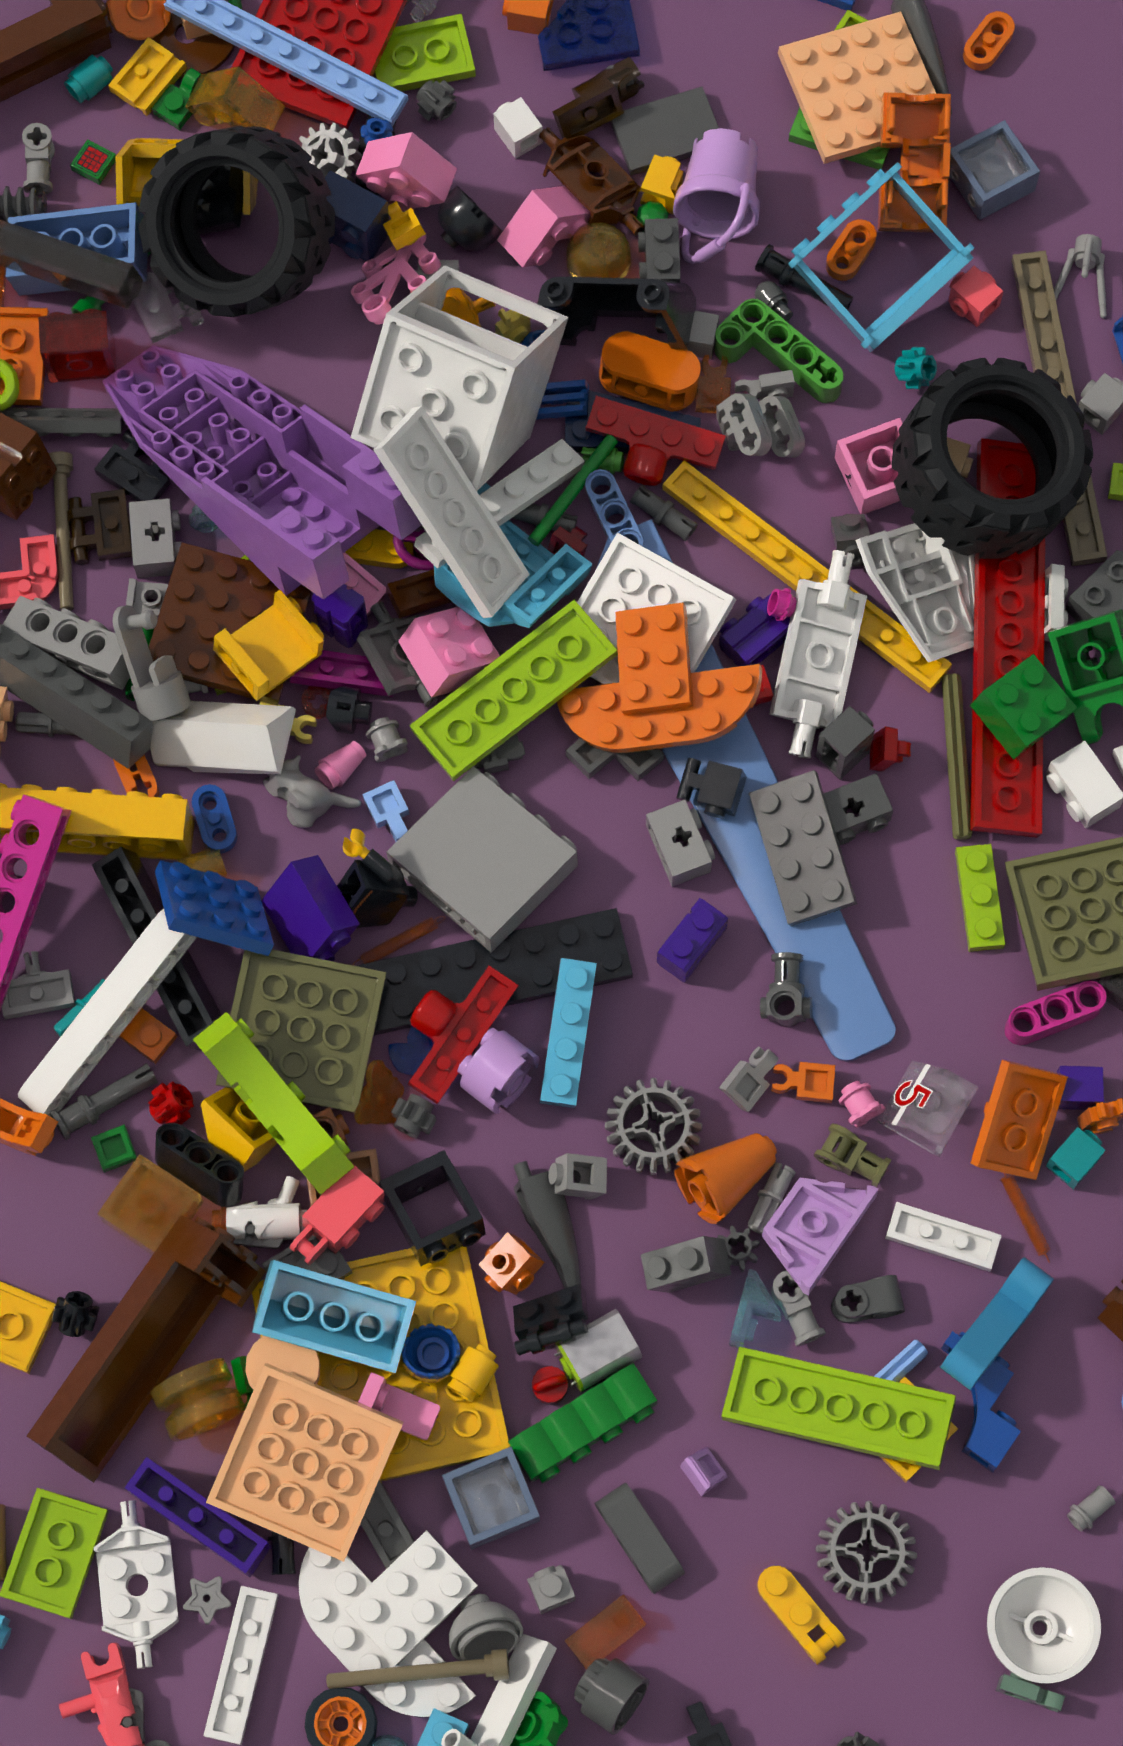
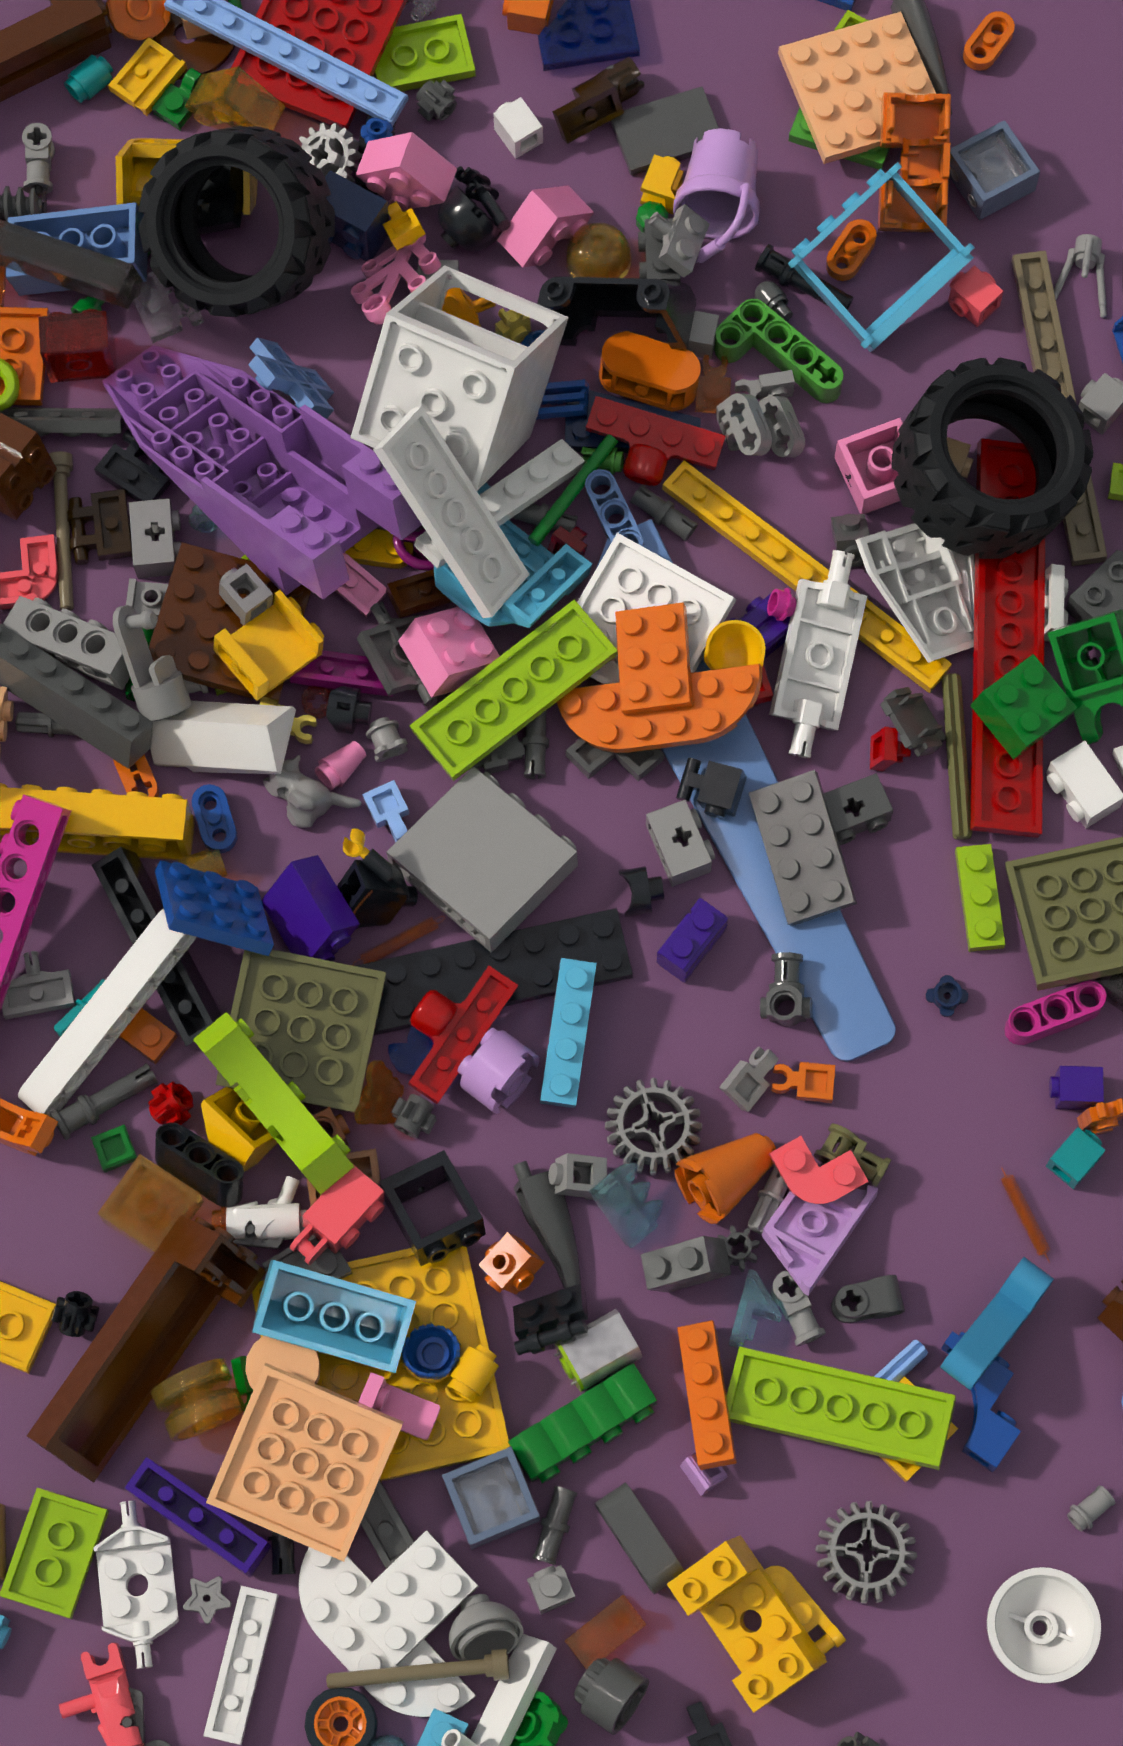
(93, 162): tile -> none
(245, 582): none -> light grey brick
(279, 372): none -> medium blue plate
(341, 615): dark purple brick -> none
(484, 194): none -> black piece
(535, 747): none -> dark grey pin
(550, 1385): red tile -> none
(554, 1525): none -> dark grey pin
(606, 197): reddish brown plate -> none
(625, 1204): none -> clear light blue plate
(643, 890): none -> black piece
(681, 238): none -> light grey plate
(706, 1395): none -> orange plate
(723, 1589): none -> yellow plate
(734, 645): none -> yellow helmet
(813, 1182): none -> coral plate
(845, 742): dark grey brick -> none
(860, 1103): bright pink brick -> none
(913, 721): none -> dark grey piece
(915, 368): teal gear -> none
(928, 1106): clear slope -> none
(943, 1236): white plate -> none
(949, 986): none -> dark blue plate
(1018, 1119): orange plate -> none
(1028, 1692): sand green plate -> none

